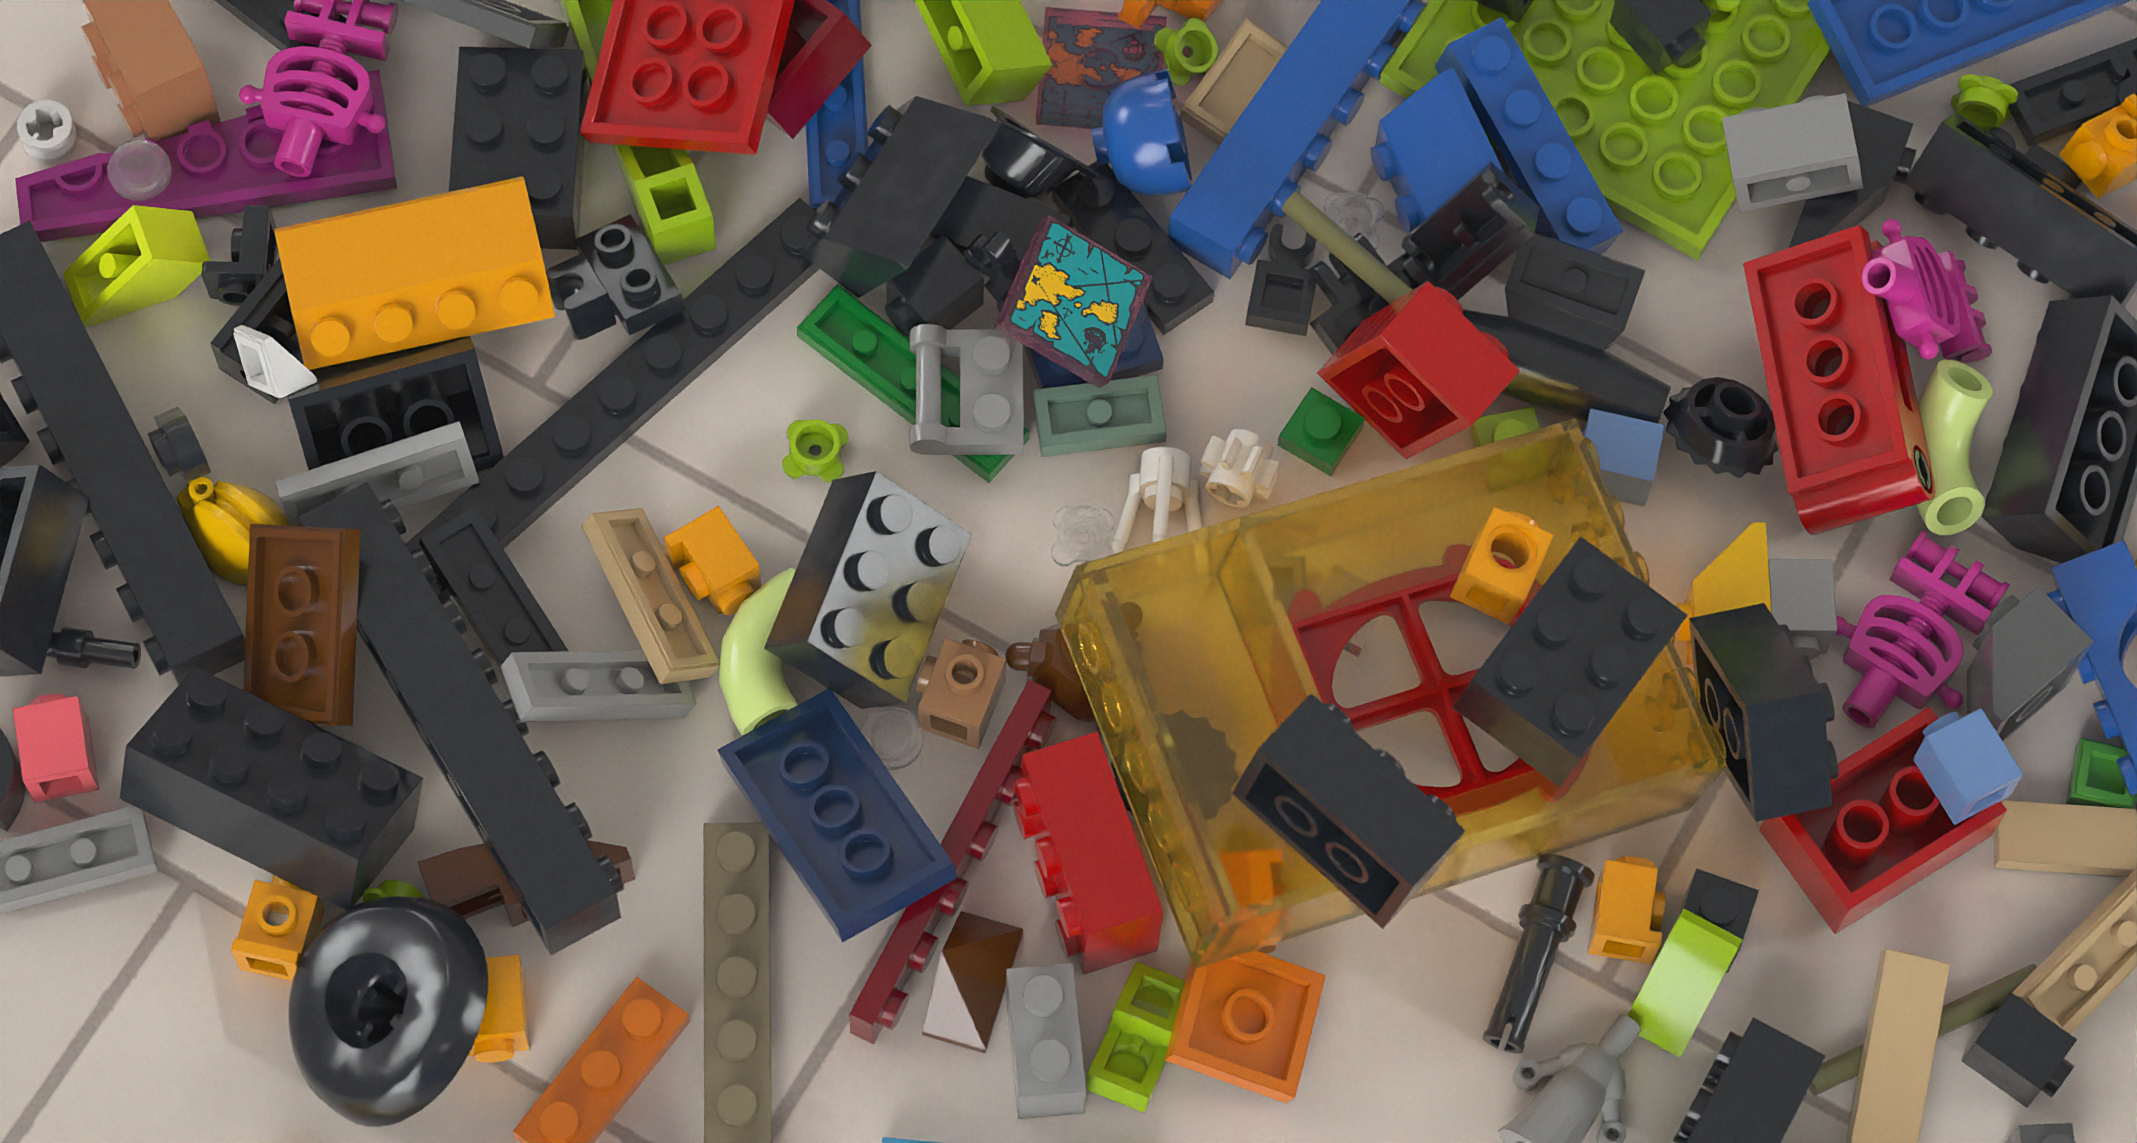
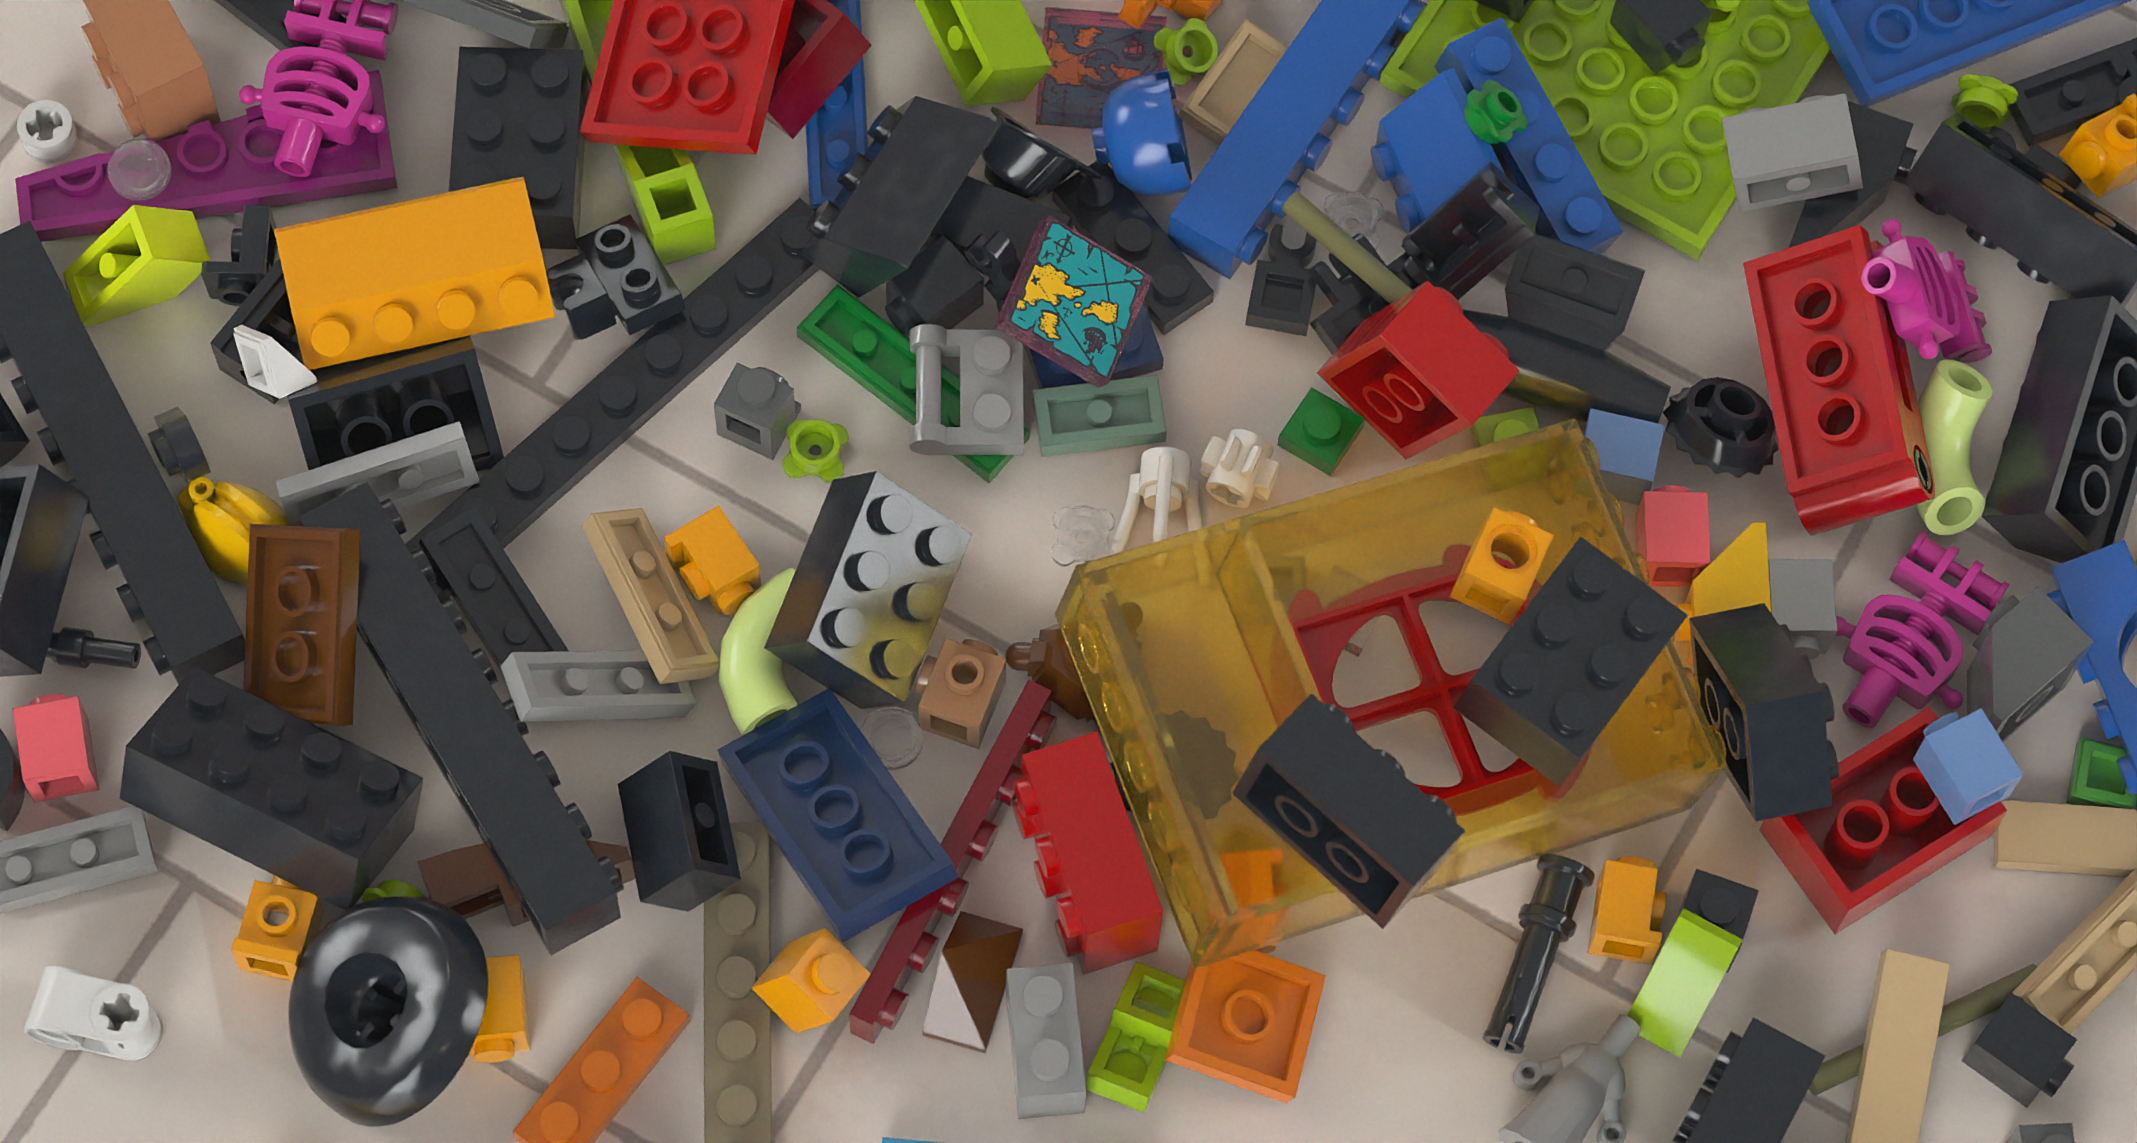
(82, 1014): none -> white piece
(678, 831): none -> black brick
(760, 400): none -> dark grey brick
(811, 981): none -> light orange brick
(1494, 113): none -> green plate
(1673, 534): none -> coral brick

